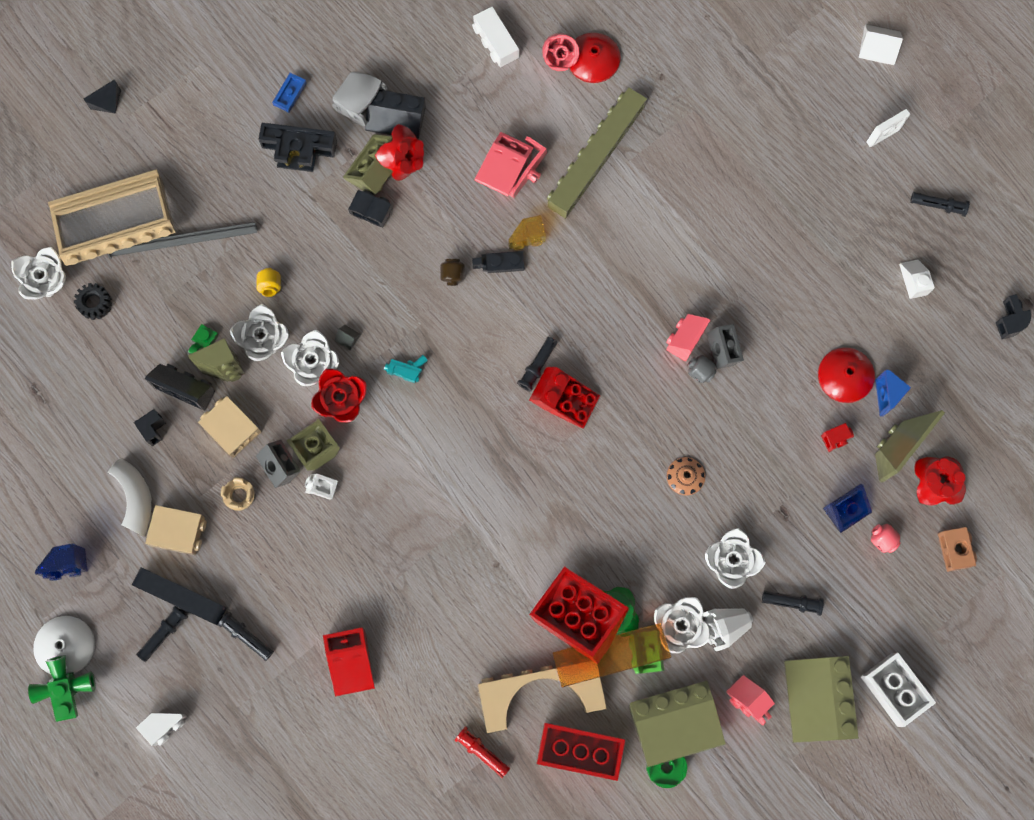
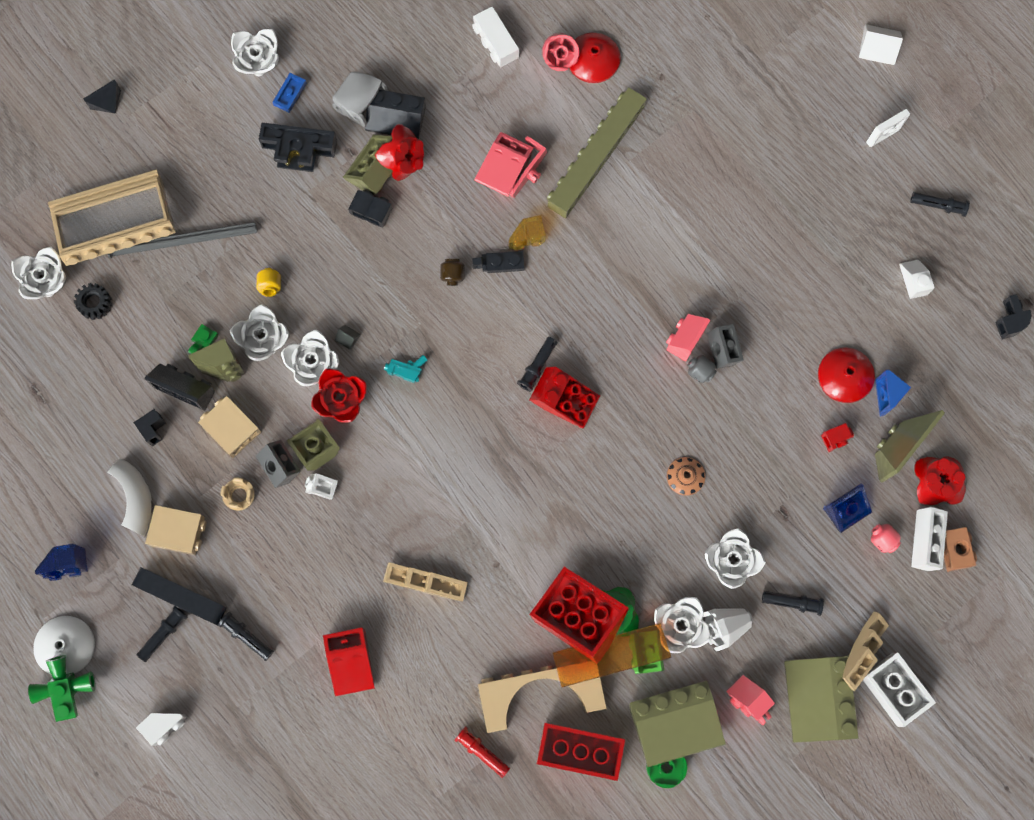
(247, 45): none -> white brick
(425, 582): none -> tan slope
(862, 654): none -> tan slope
(929, 539): none -> white brick

